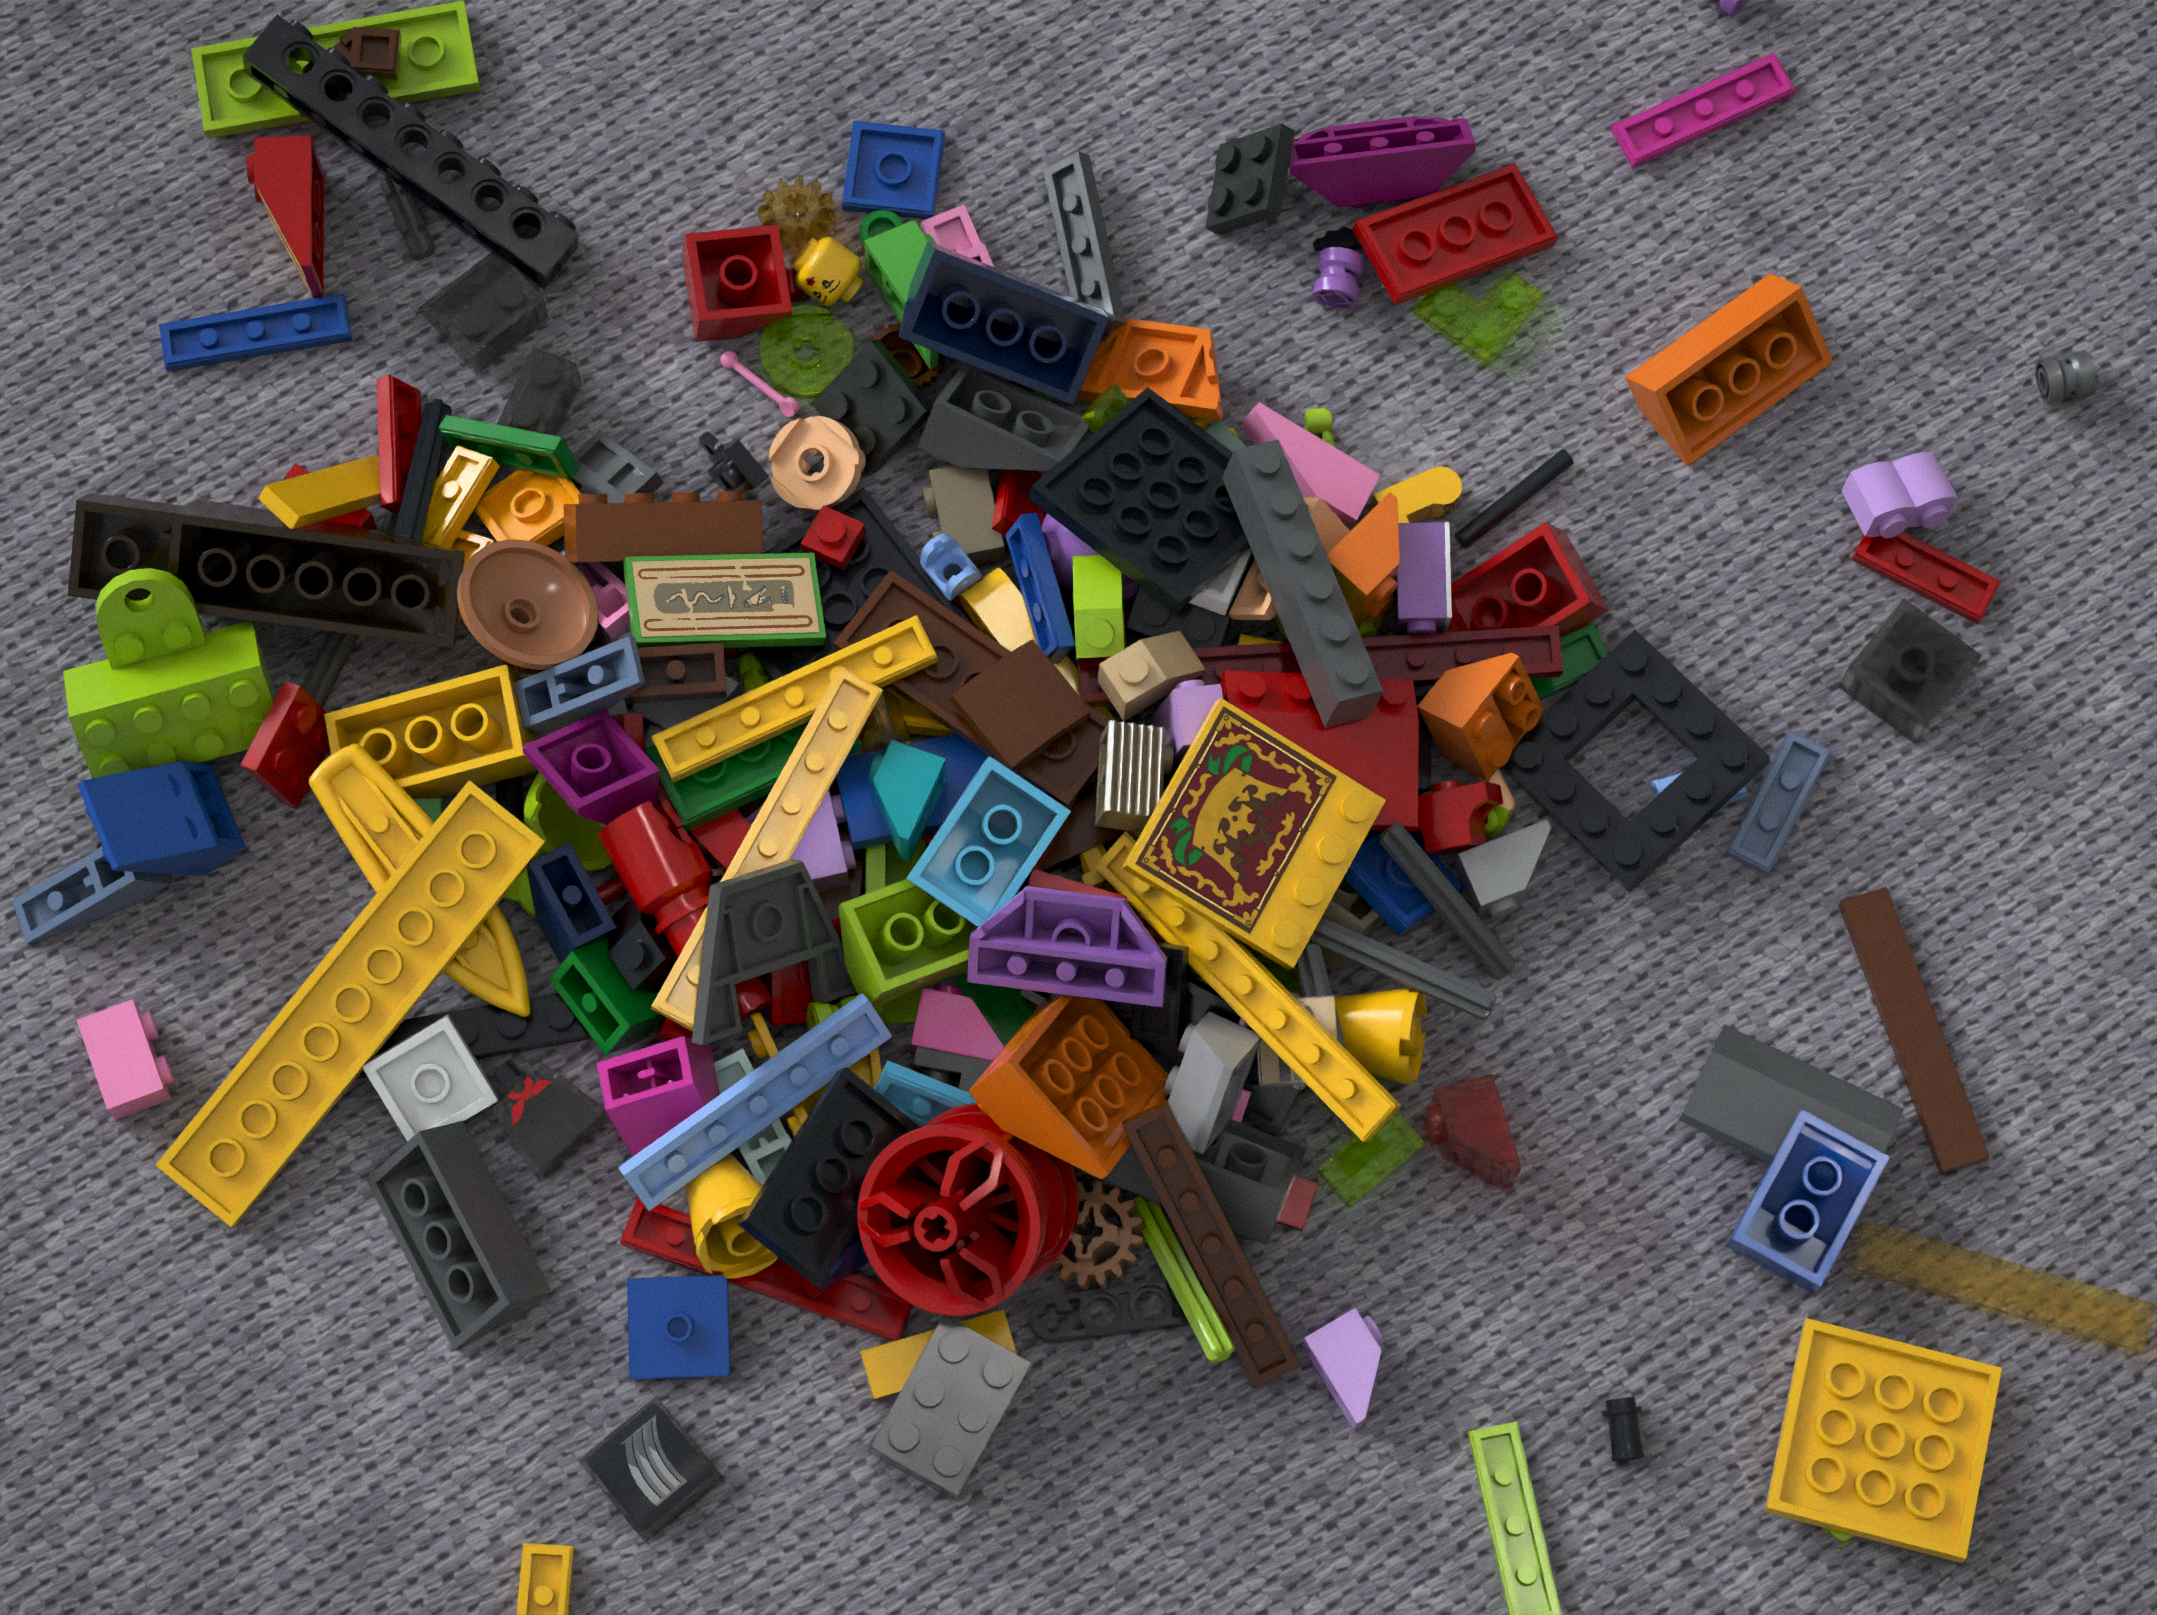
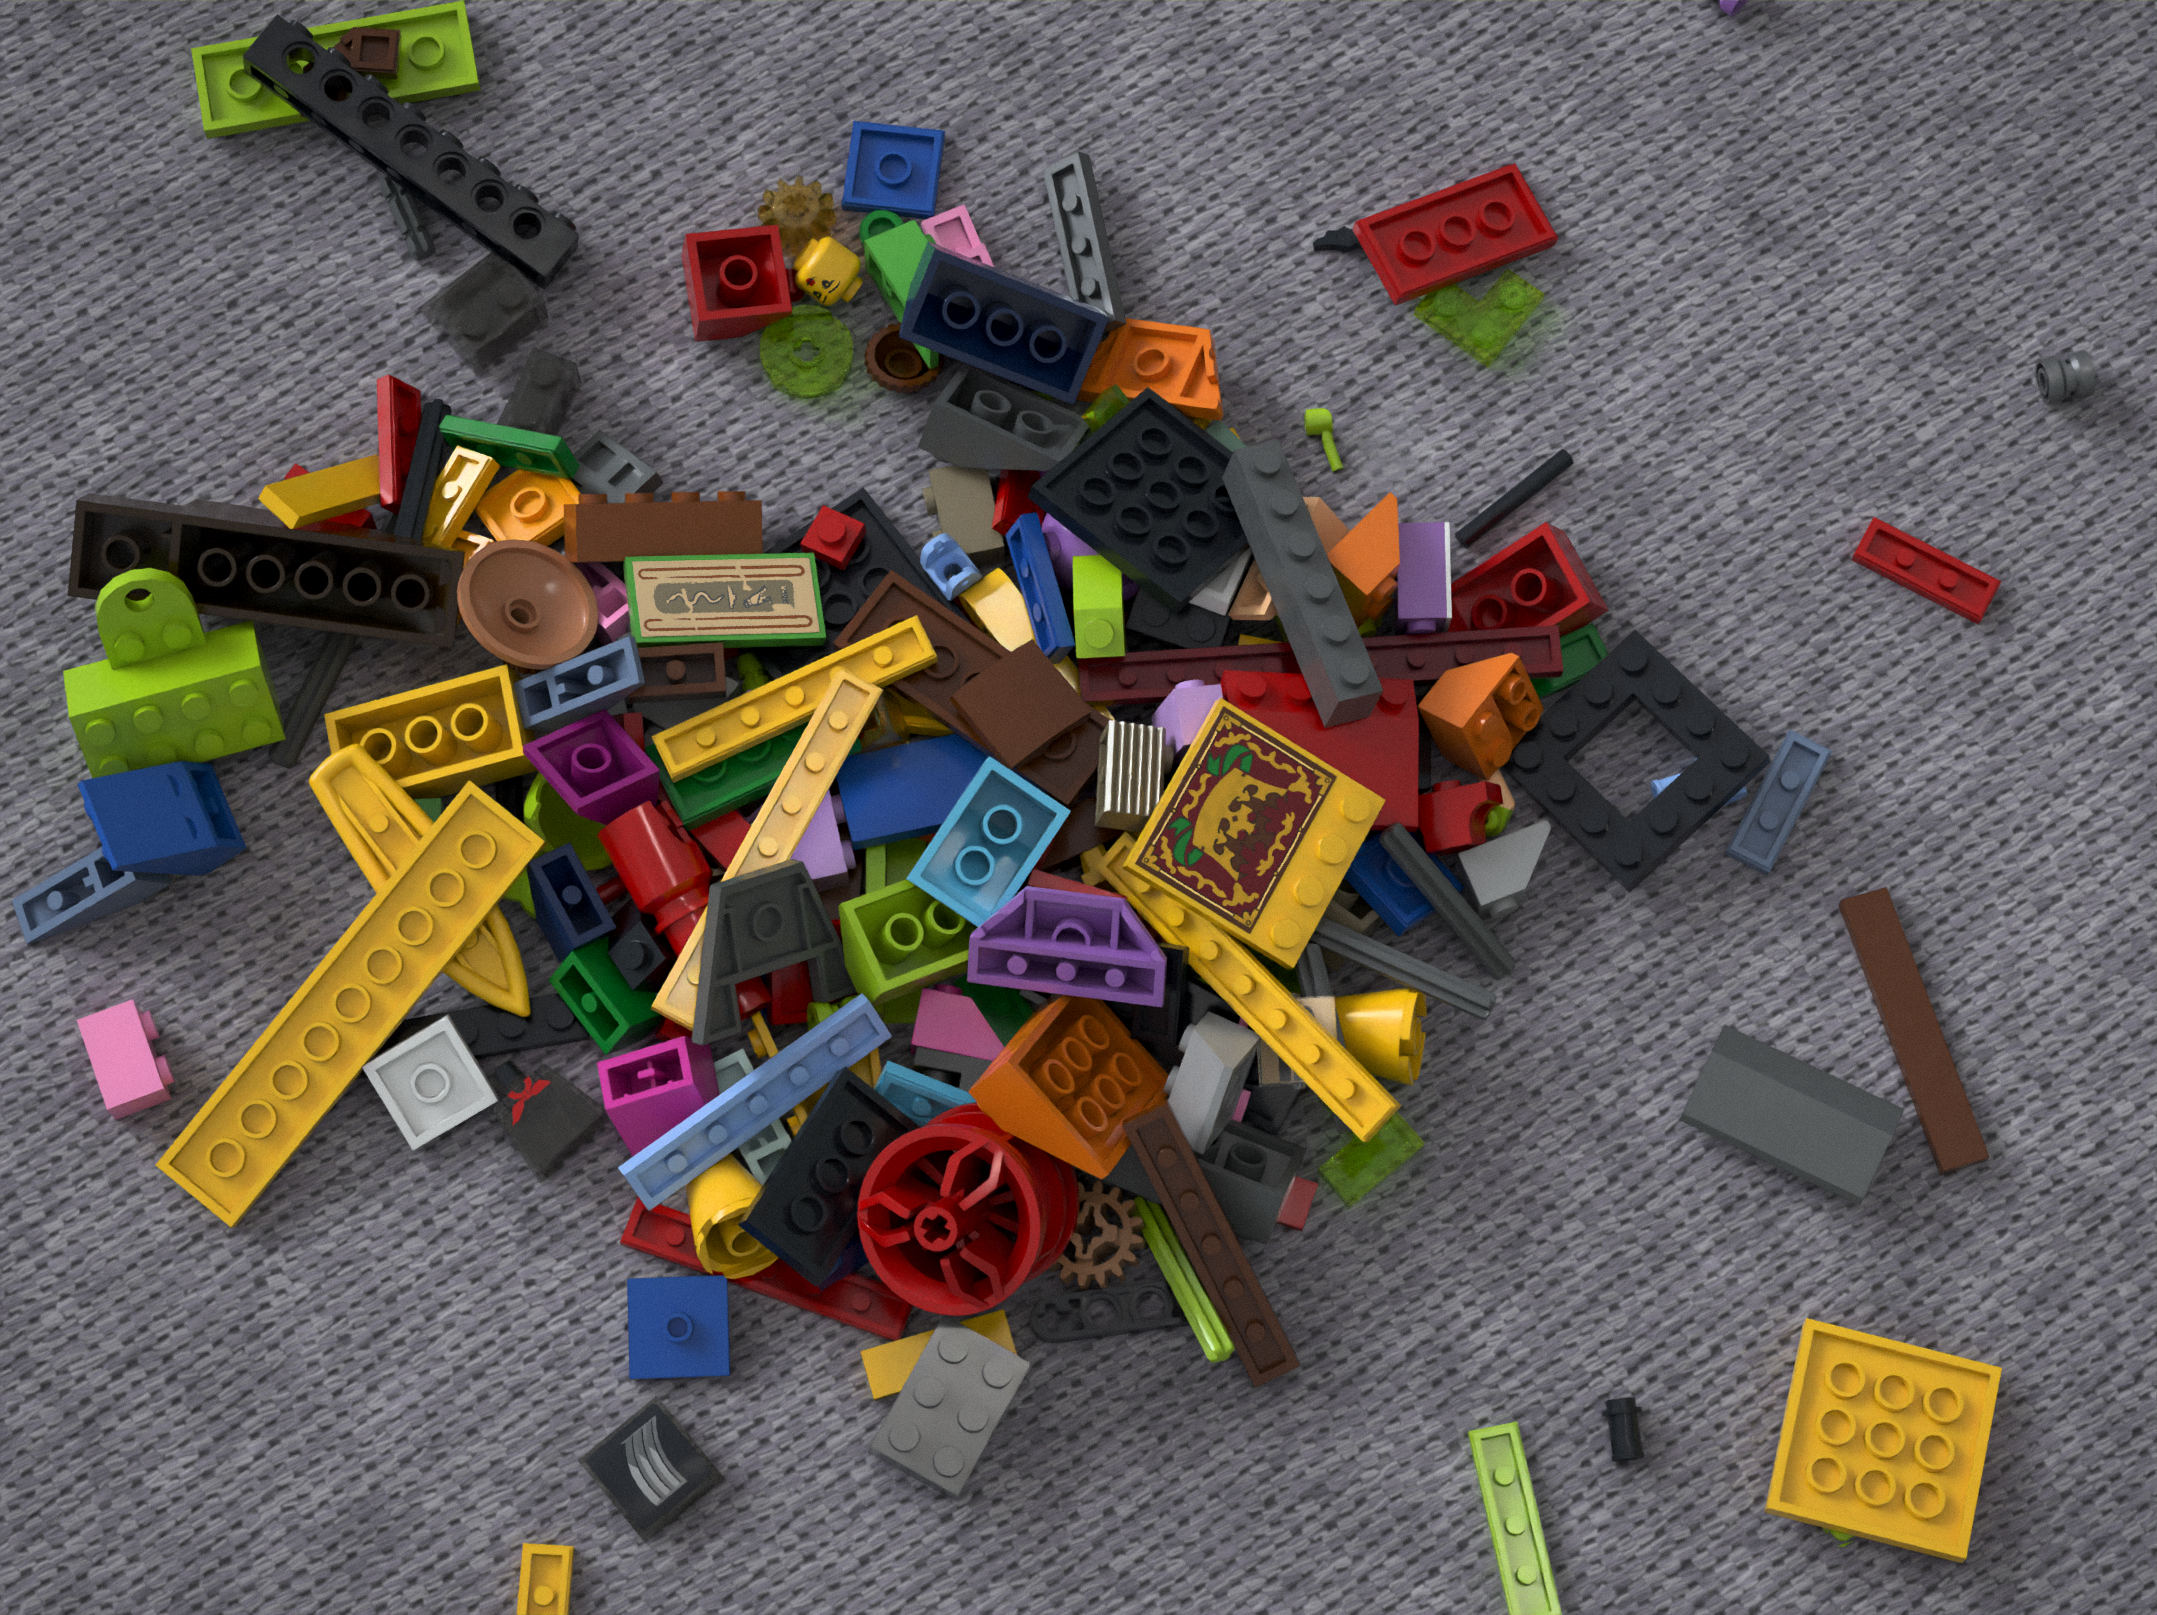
(255, 332): blue tile -> none
(288, 745): red plate -> none
(291, 187): red slope -> none
(457, 1233): dark grey slope -> none
(733, 464): black hinge -> none
(787, 406): bright pink hinge -> none
(790, 467): light nougat plate -> none
(875, 404): pearl dark grey plate -> none
(906, 792): teal slope -> none
(1148, 672): tan slope -> none
(1250, 179): pearl dark grey plate -> none
(1315, 464): bright pink slope -> none
(1338, 277): medium lavender wheel -> none
(1347, 1361): lavender slope -> none
(1381, 159): magenta wedge -> none
(1425, 495): yellow leg -> none
(1473, 1130): clear red slope -> none
(1703, 110): dark pink tile -> none
(1730, 367): orange slope -> none
(1807, 1201): blue slope -> none
(1899, 495): lavender brick -> none
(1909, 671): clear smoke brick -> none
(2003, 1287): clear yellow tile -> none

